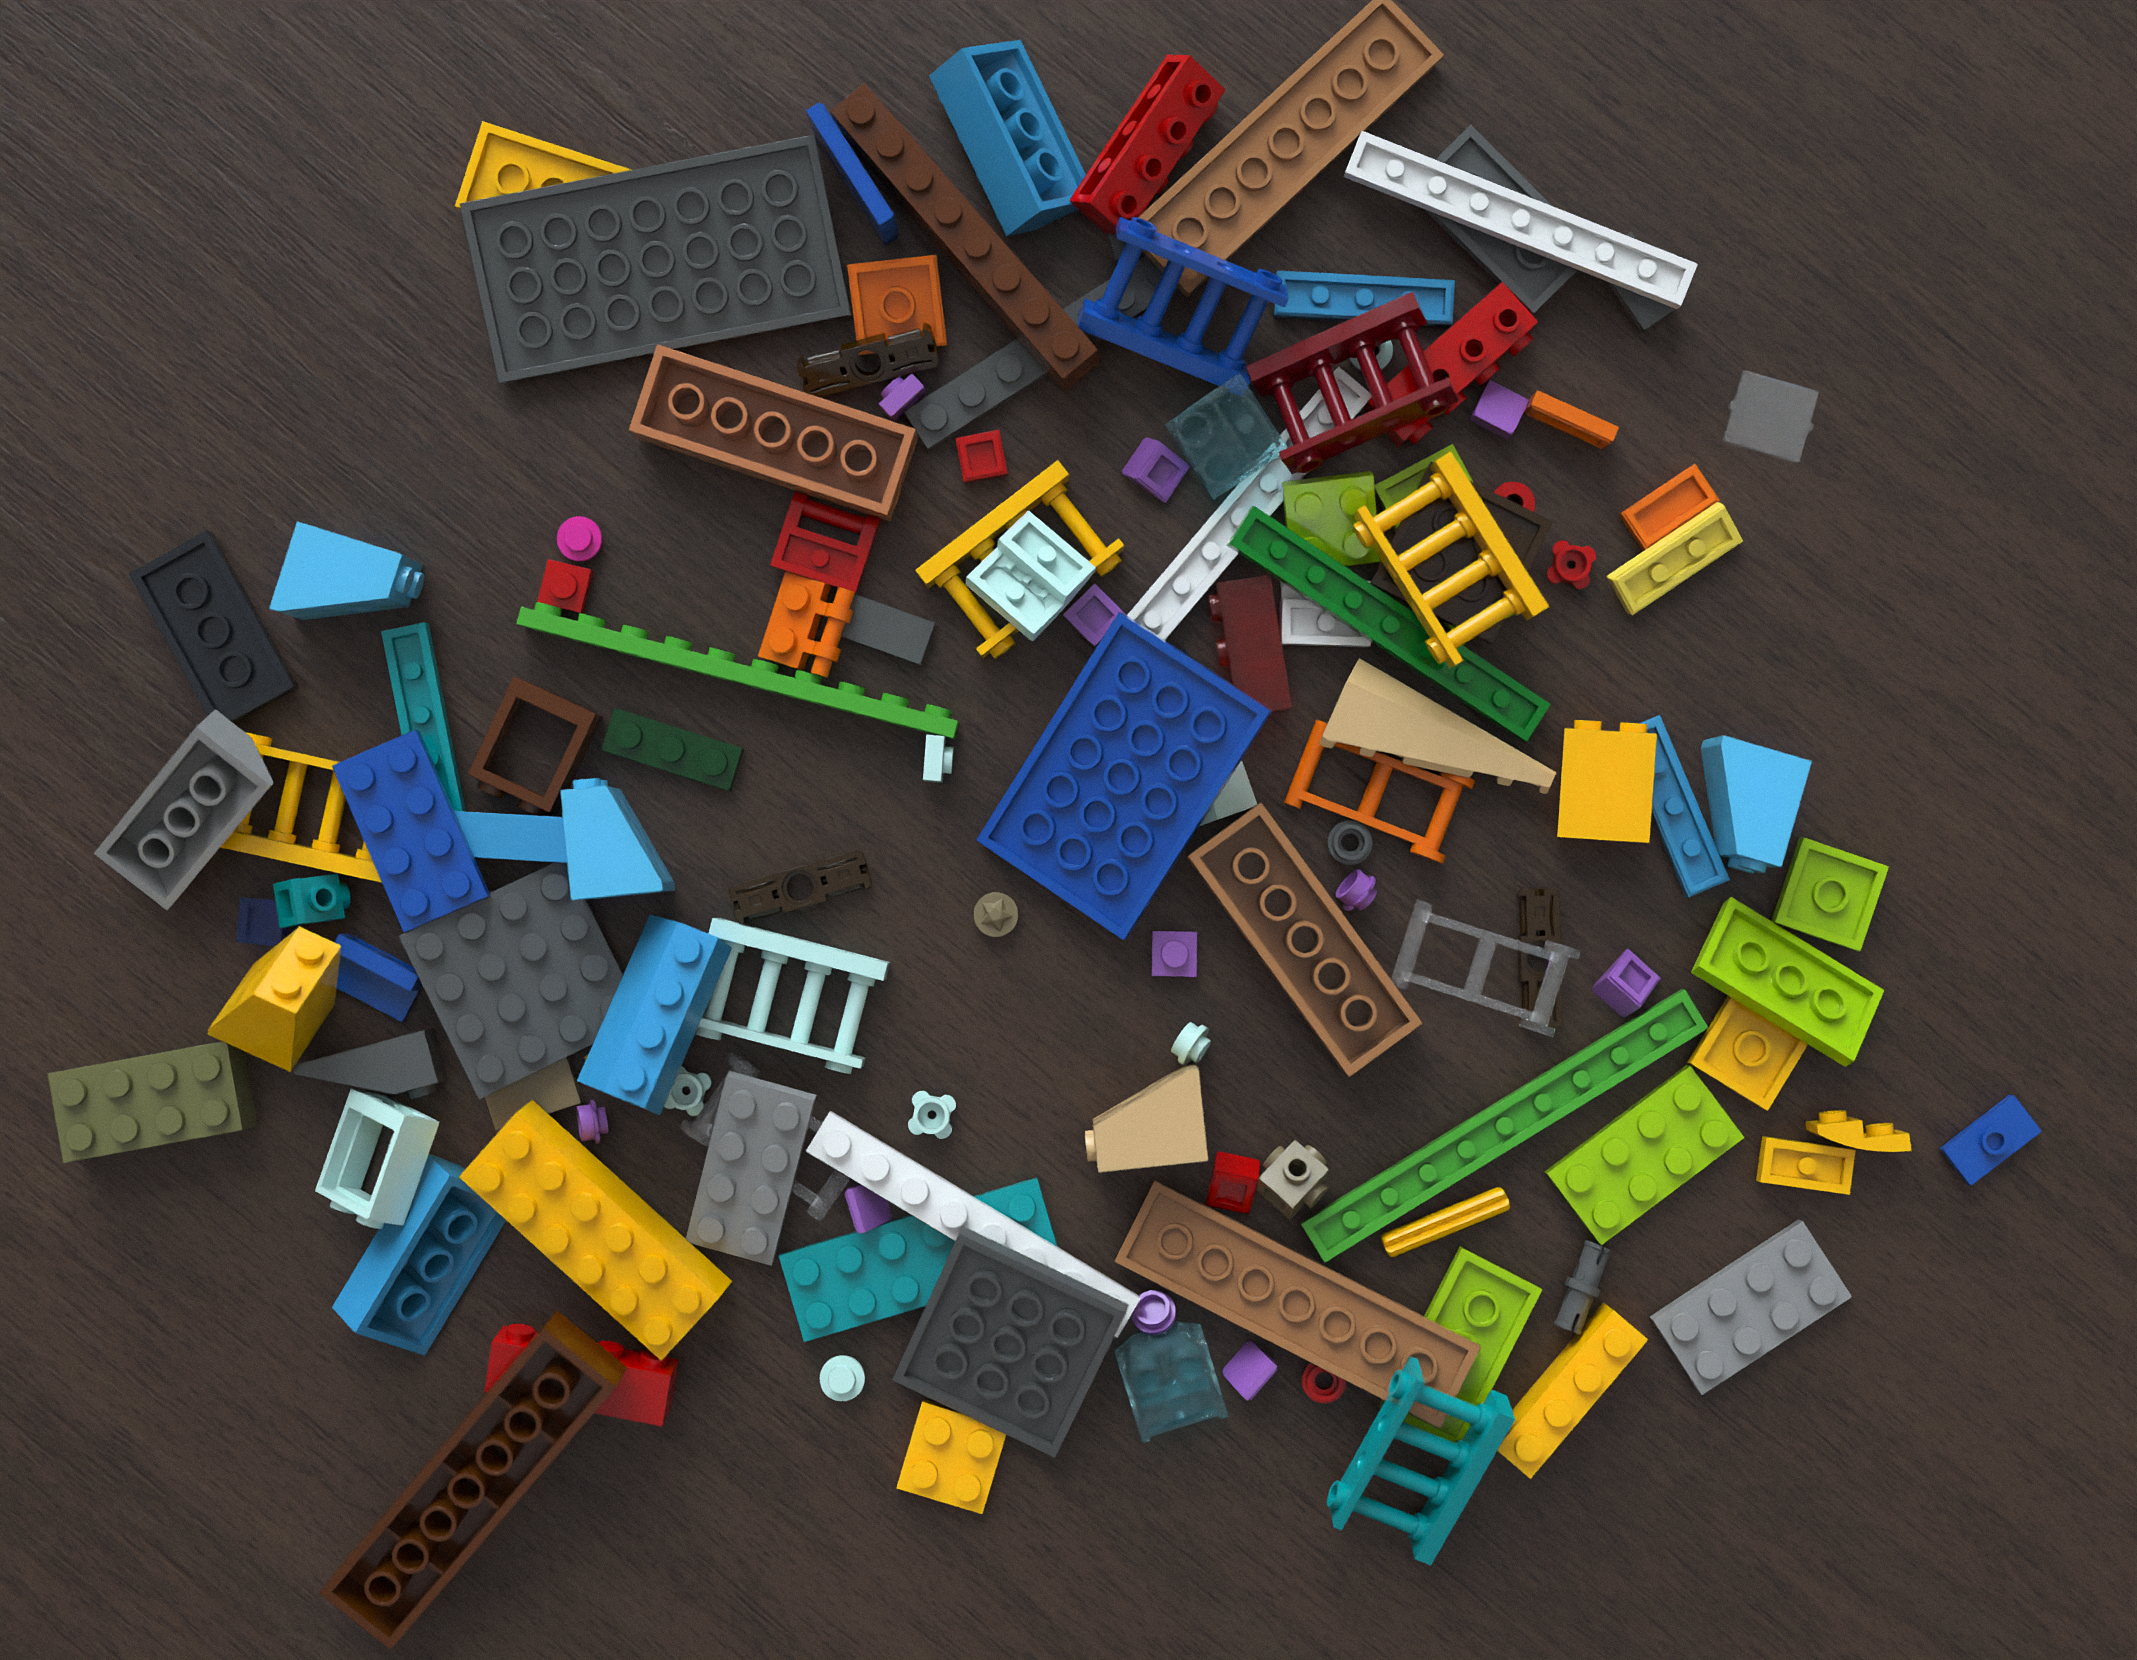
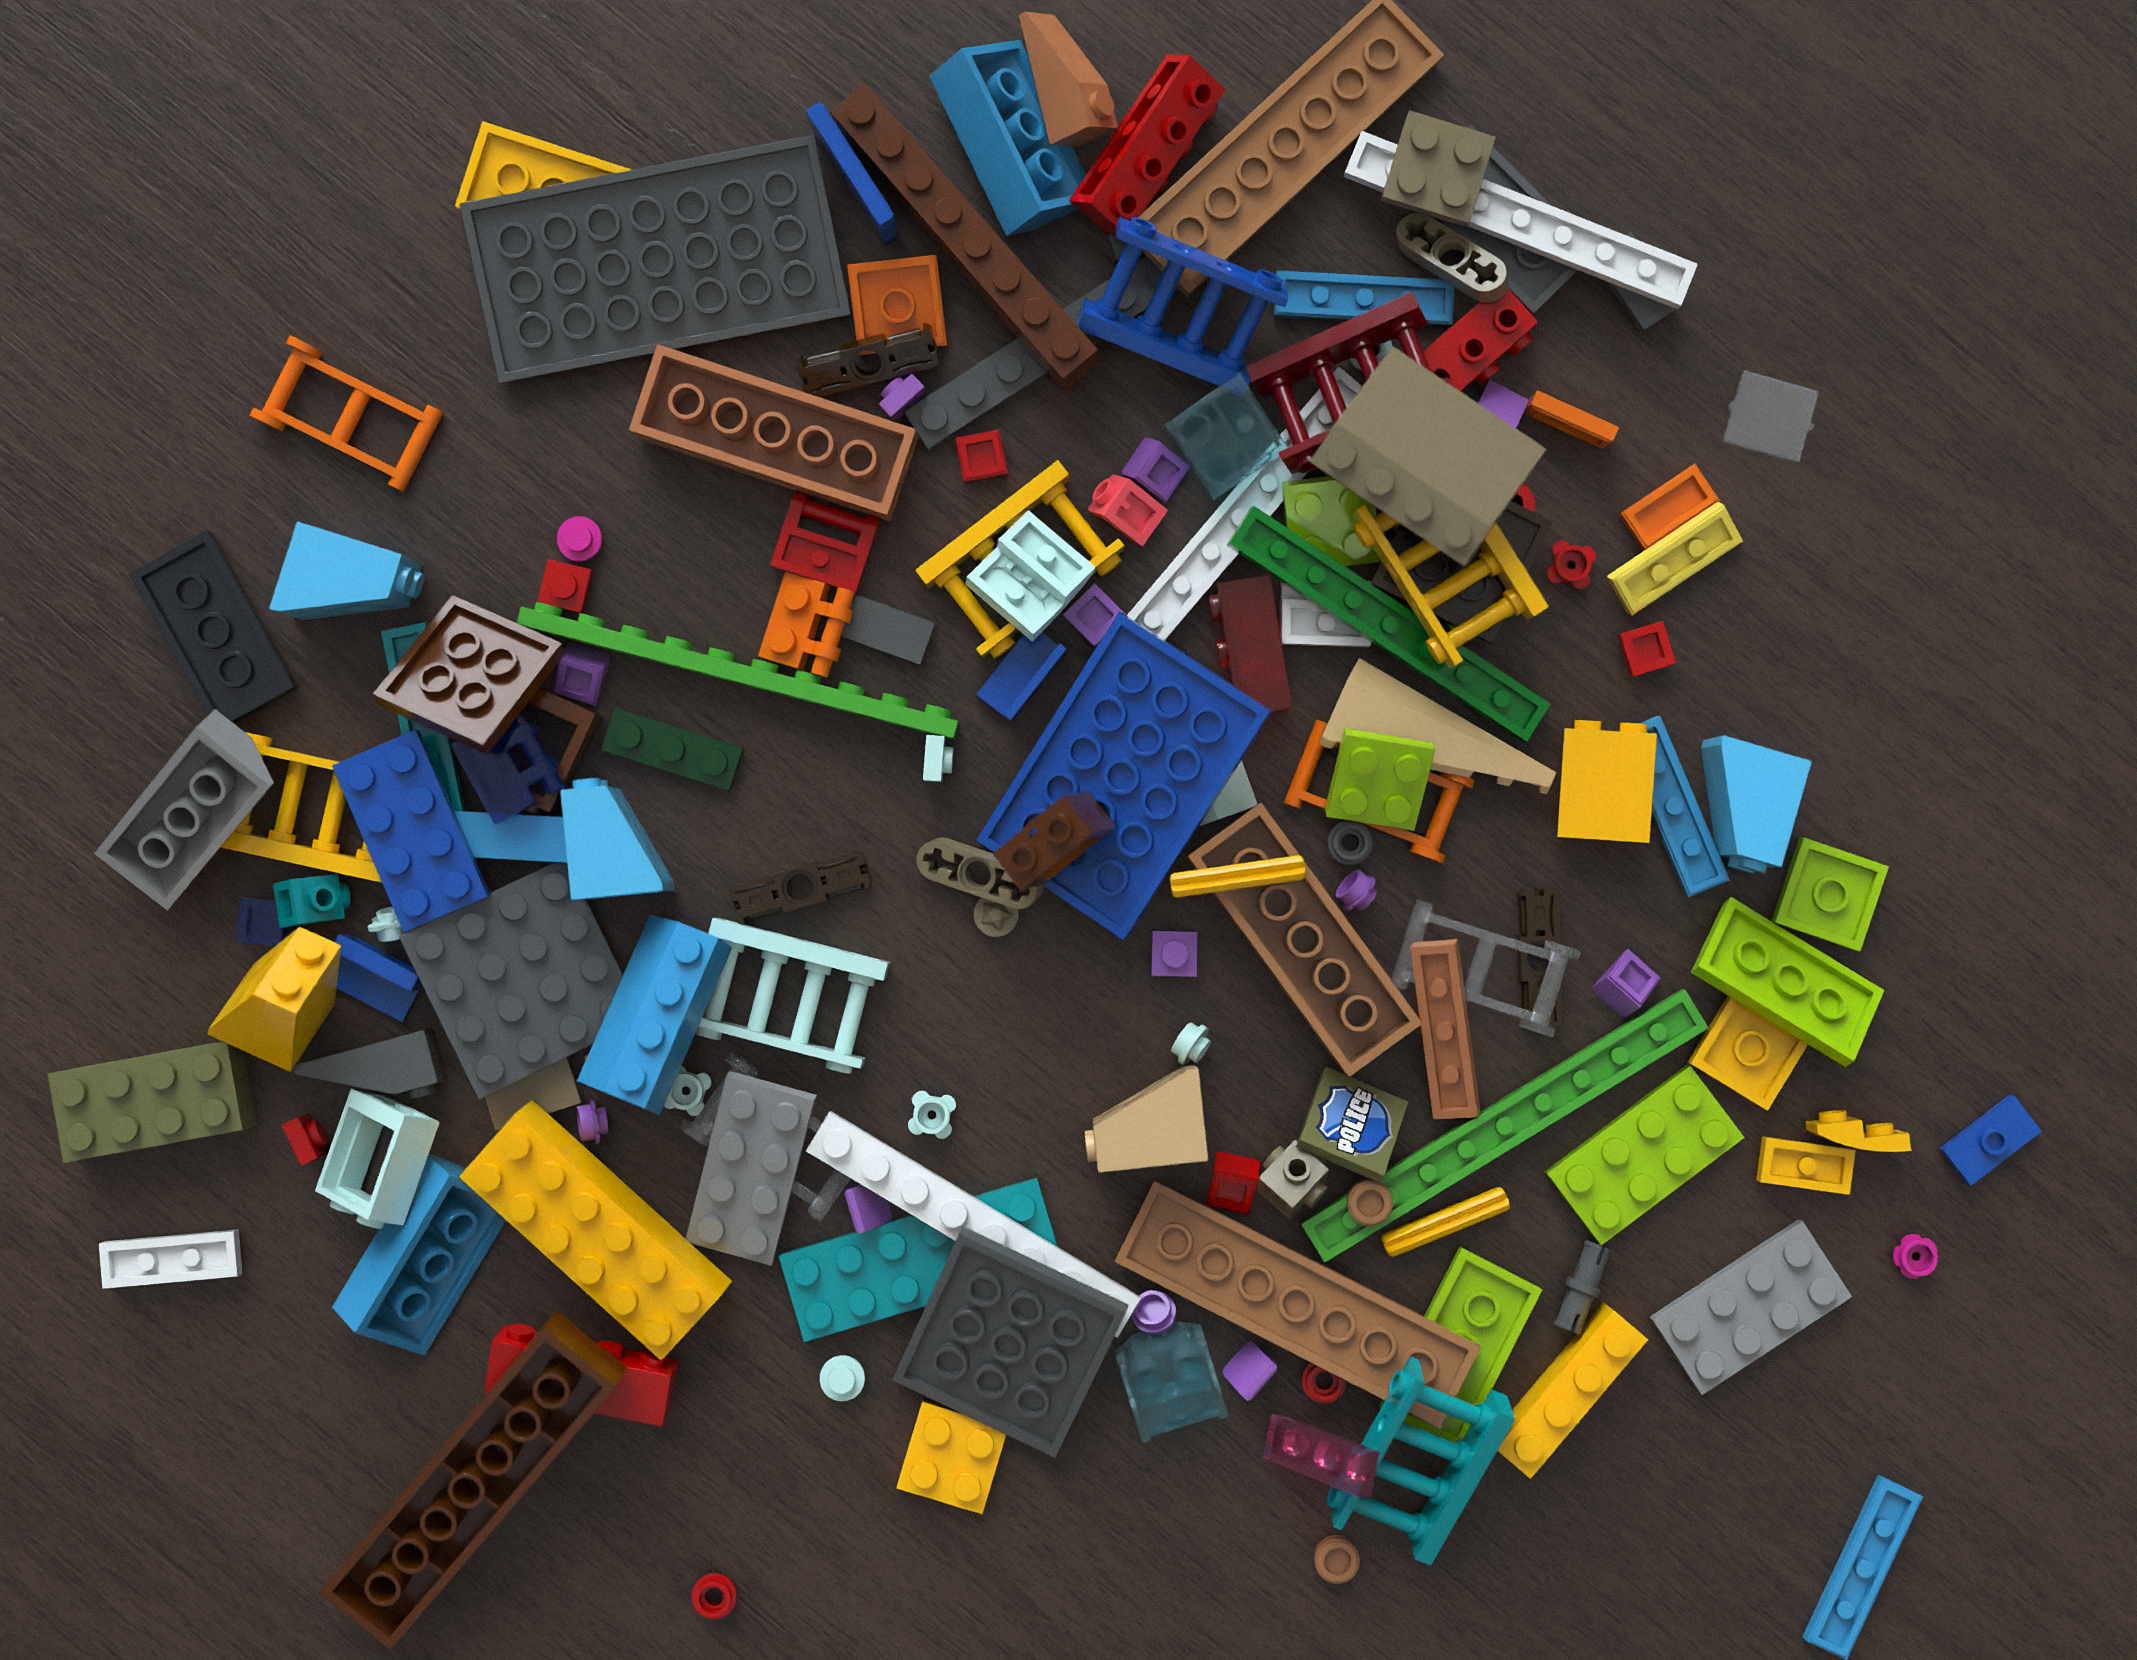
(170, 1258): none -> white plate
(305, 354): none -> orange piece
(306, 1138): none -> red plate
(386, 925): none -> light aqua plate
(469, 674): none -> plate
(497, 777): none -> clear blue plate
(582, 673): none -> medium lavender slope
(706, 1607): none -> red plate
(946, 875): none -> dark tan beam
(1021, 675): none -> blue panel
(1062, 837): none -> reddish brown window
(1068, 86): none -> nougat slope
(1127, 508): none -> coral bracket
(1237, 876): none -> yellow axle
(1321, 1455): none -> clear pink plate
(1336, 1559): none -> medium nougat tile
(1352, 1124): none -> tile
(1369, 1202): none -> medium nougat tile
(1379, 779): none -> lime plate
(1428, 456): none -> dark tan slope
(1438, 168): none -> dark tan plate
(1445, 1029): none -> nougat plate
(1458, 275): none -> dark tan beam
(1646, 649): none -> red plate
(1862, 1567): none -> dark azure tile
(1927, 1256): none -> dark pink plate

